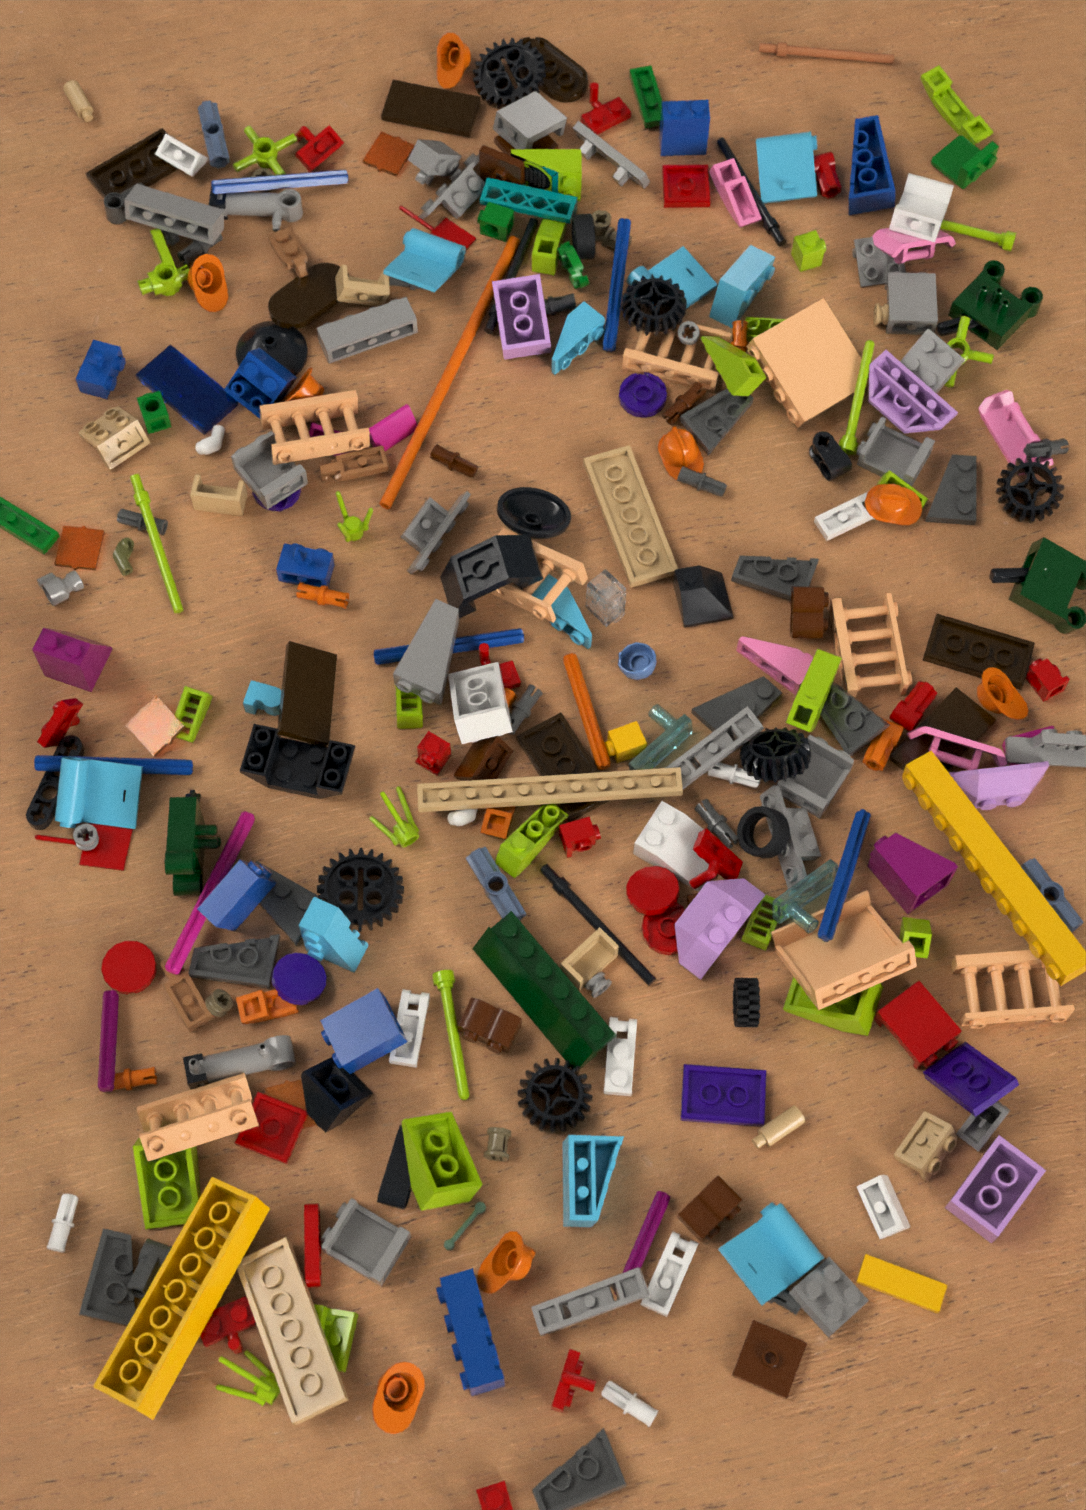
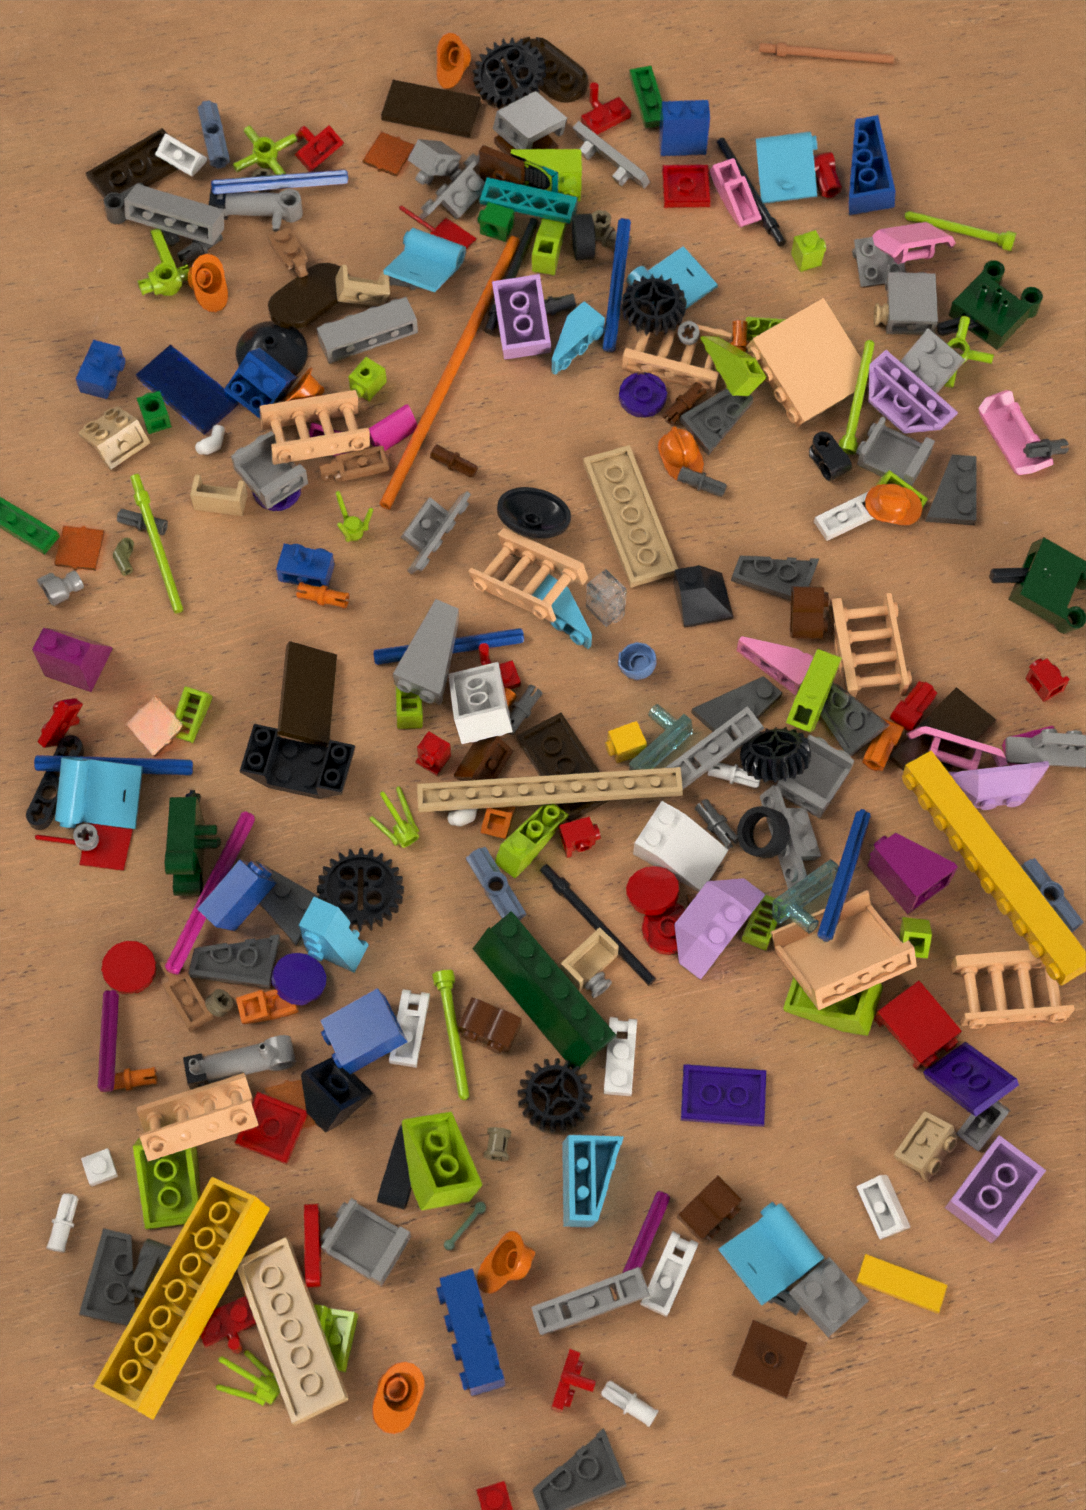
(78, 100): tan cylinder -> none
(99, 1167): none -> white plate
(262, 697): medium azure leg -> none
(367, 379): none -> lime brick
(488, 568): black slope -> none
(570, 260): green plate -> none
(586, 711): orange axle -> none
(718, 856): red plate -> none
(741, 285): medium azure wedge -> none
(746, 1002): black tyre -> none
(779, 1127): tan cylinder -> none
(921, 207): white panel -> none
(952, 108): lime slope -> none
(964, 161): green bracket -> none
(976, 648): dark brown tile -> none
(1000, 696): orange piece -> none
(1030, 469): black gear -> none

